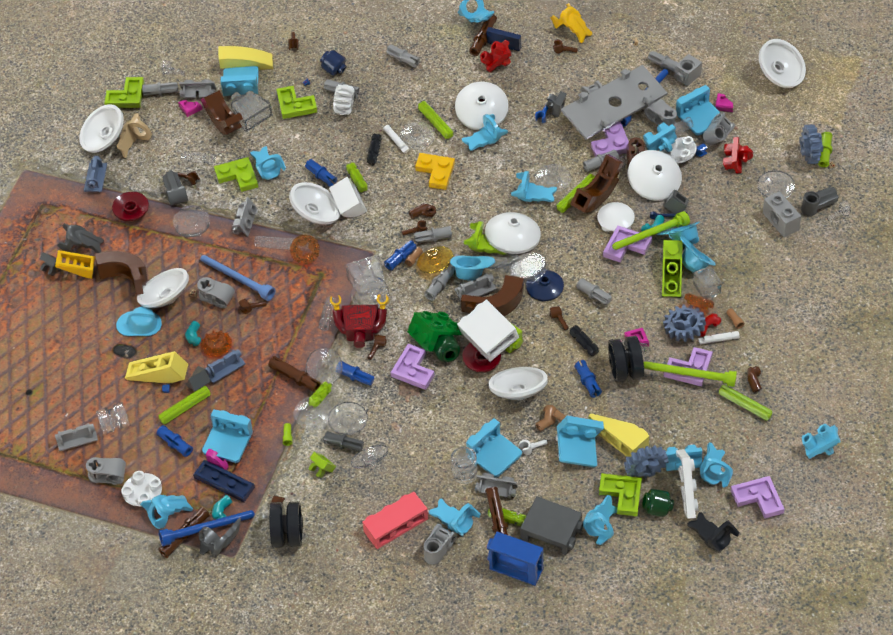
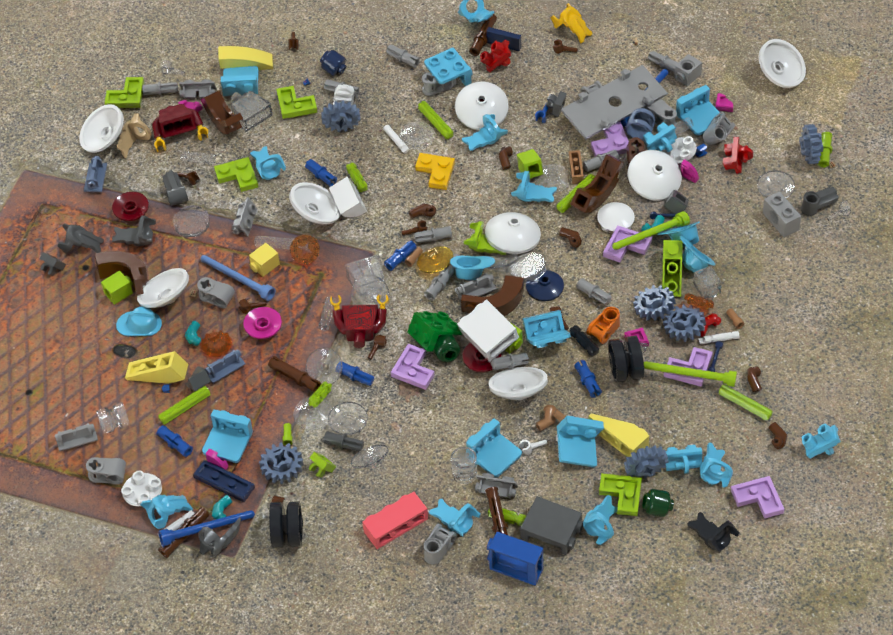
(74, 268): yellow slope -> none
(117, 287): none -> lime brick
(138, 236): none -> dark grey hair
(175, 121): none -> dark red torso
(178, 523): none -> white wheel
(262, 317): none -> dark pink dish
(264, 259): none -> light yellow brick
(281, 463): none -> sand blue gear
(340, 116): none -> sand blue gear
(374, 149): black axle -> none
(433, 83): none -> light grey piece
(449, 66): none -> medium azure bracket
(503, 157): none -> reddish brown arm
(509, 361): none -> light grey axle
(530, 162): none -> lime brick
(545, 329): none -> medium azure bracket
(573, 236): none -> reddish brown arm
(576, 167): none -> medium nougat piece
(605, 324): none -> orange piece
(640, 122): none -> sand blue helmet
(654, 303): none -> sand blue gear
(685, 472): white wing -> none
(688, 171): none -> dark pink tile
(718, 345): none -> dark blue hinge
(780, 436): none -> reddish brown arm

